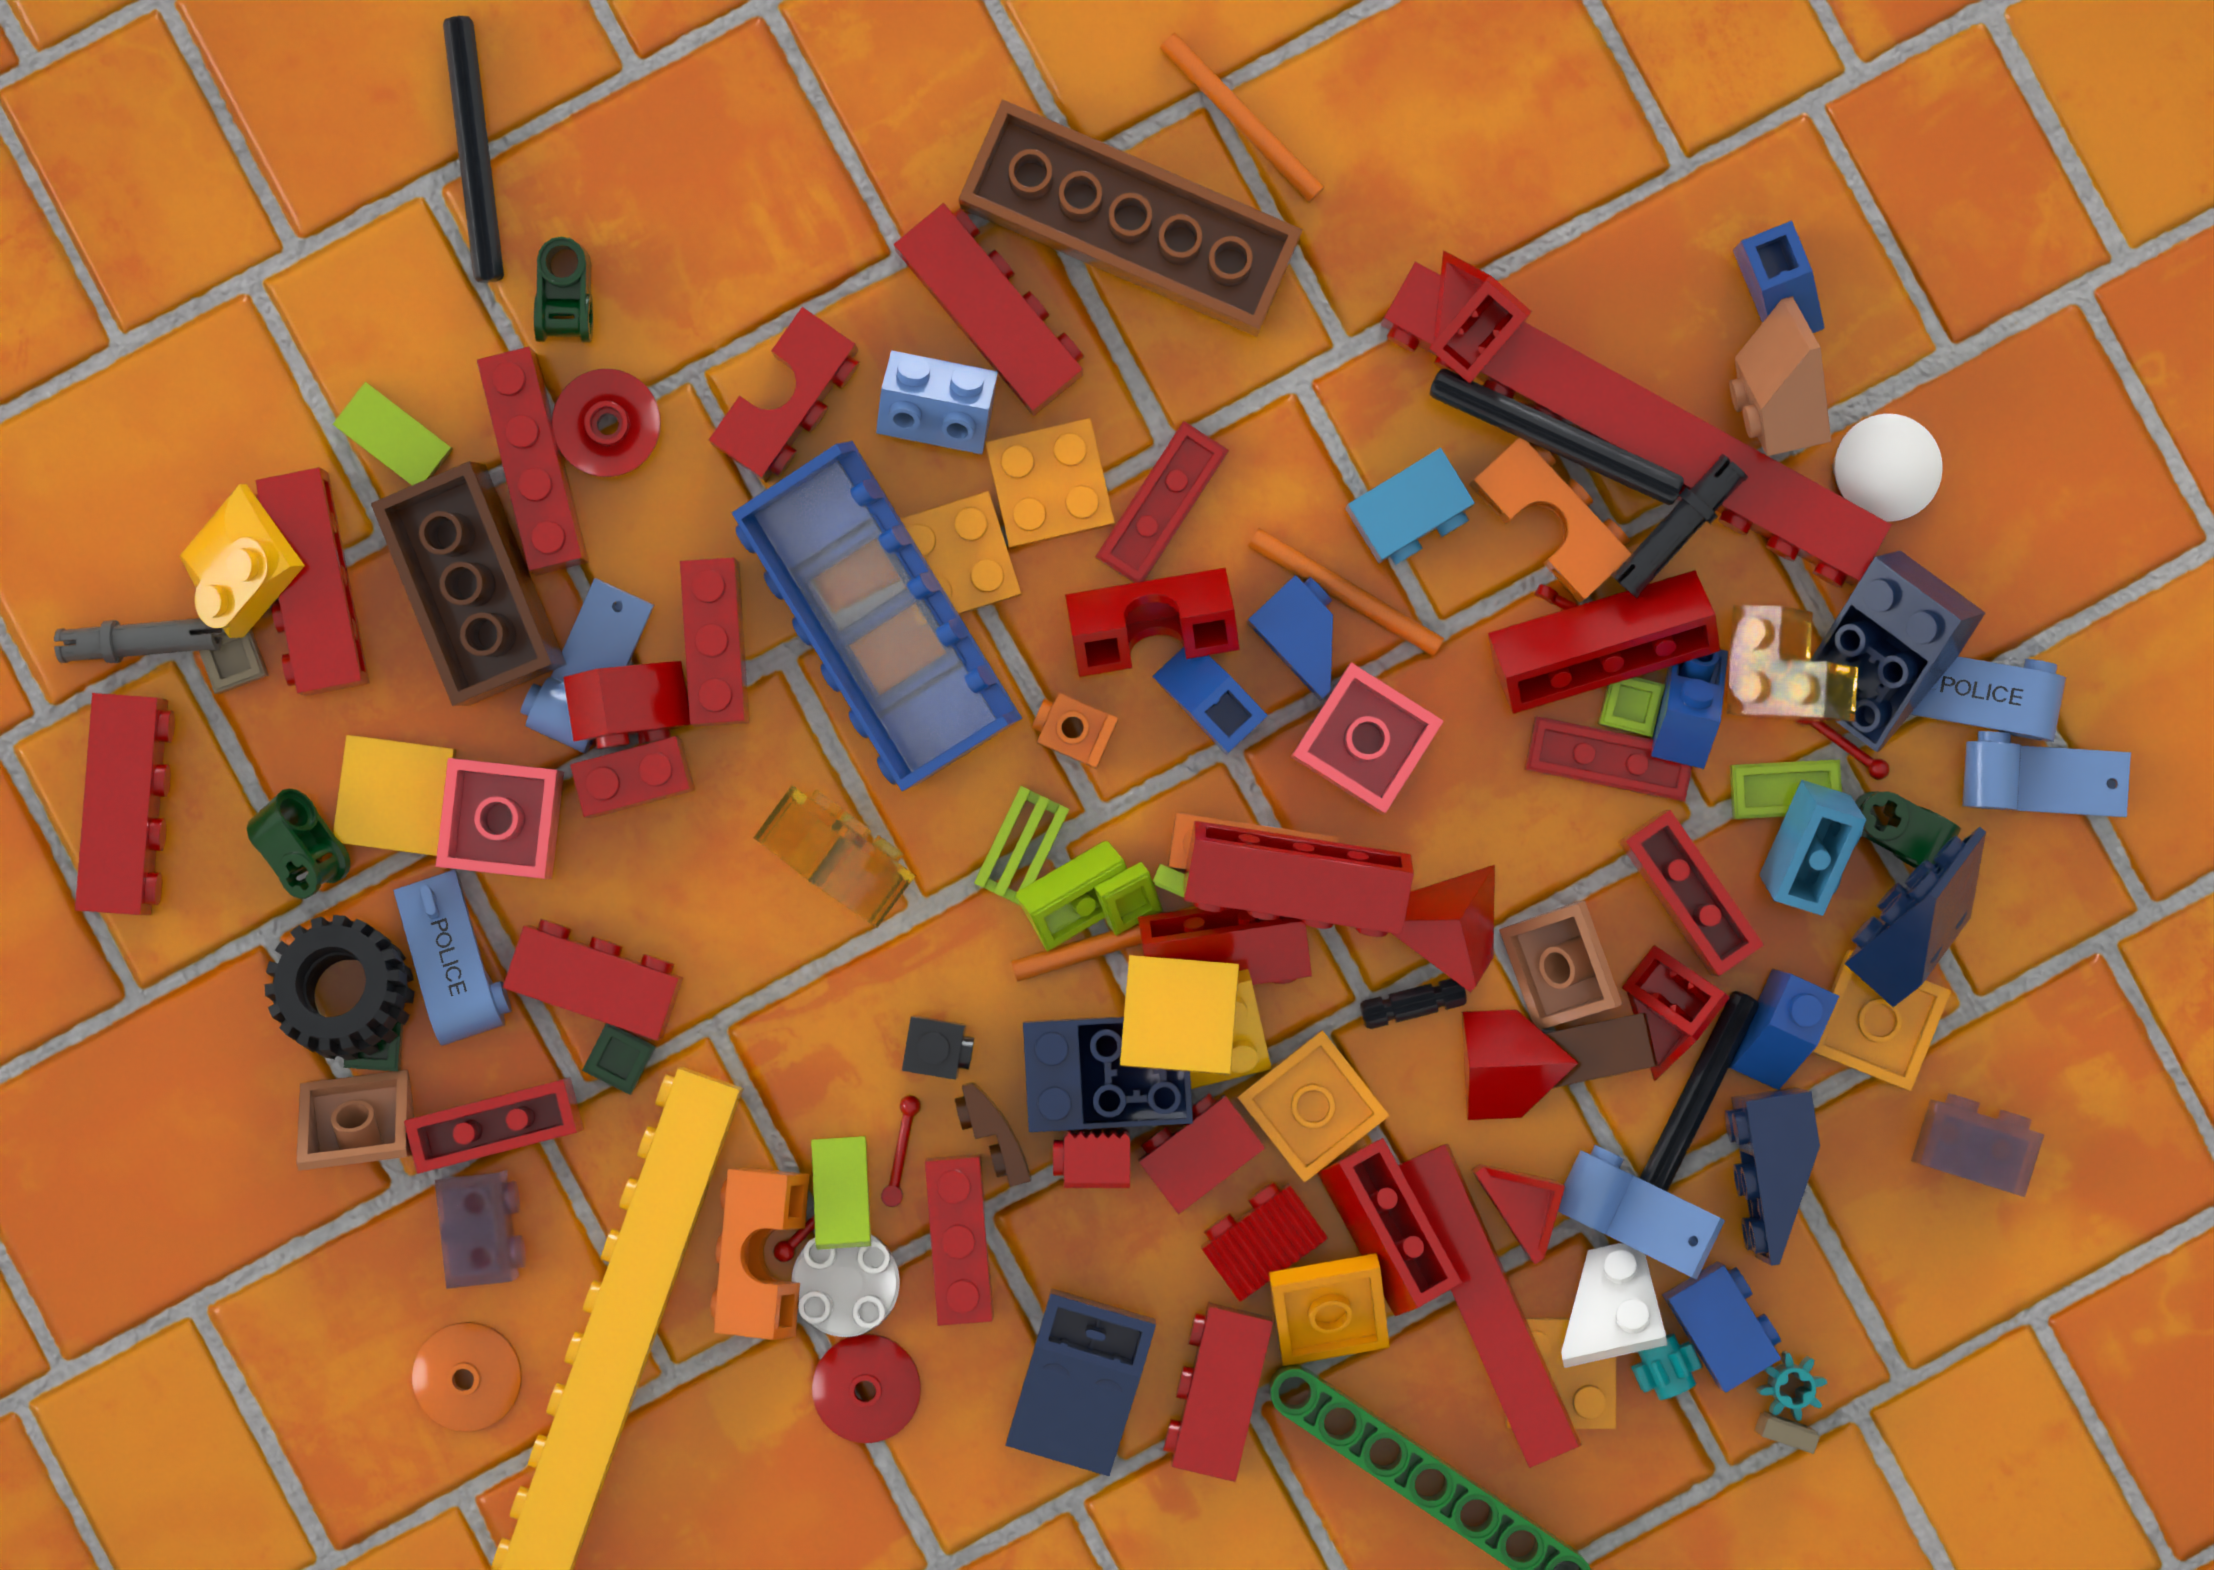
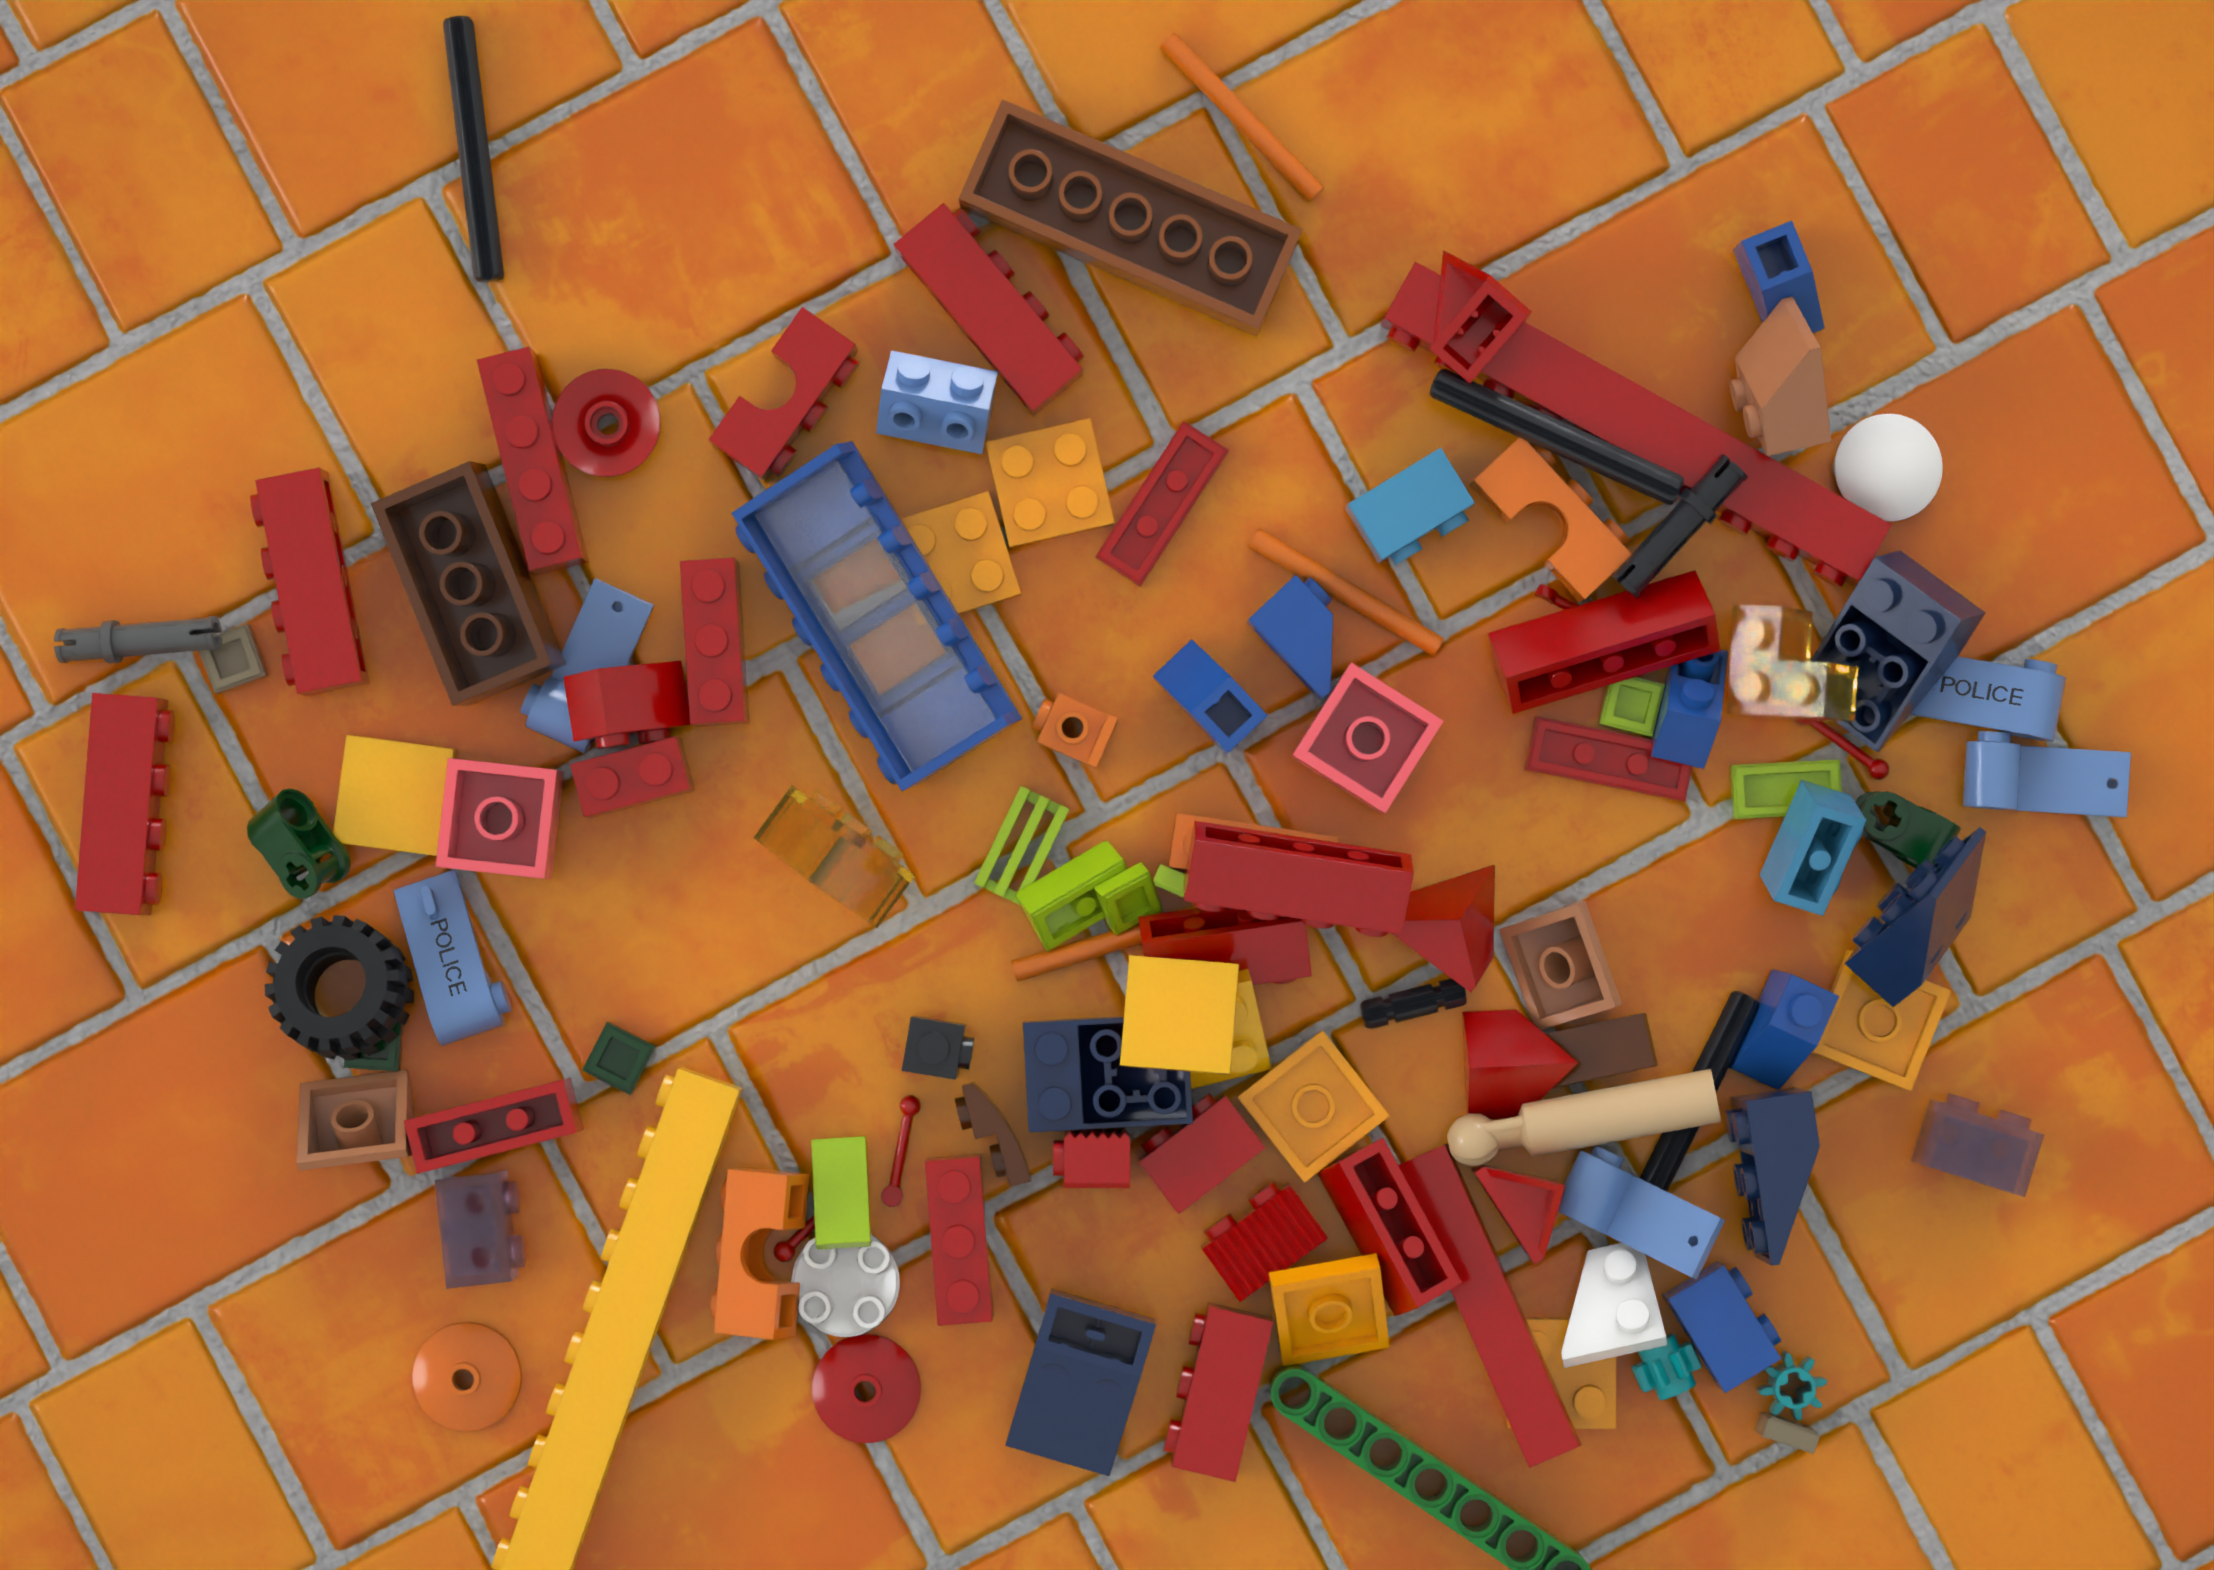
(239, 564): yellow slope -> none
(392, 435): lime tile -> none
(563, 295): dark green piece -> none
(594, 979): red brick -> none
(1188, 607): red arch -> none
(1589, 1118): none -> tan piece
(1676, 1005): red slope -> none
(1691, 893): red brick -> none

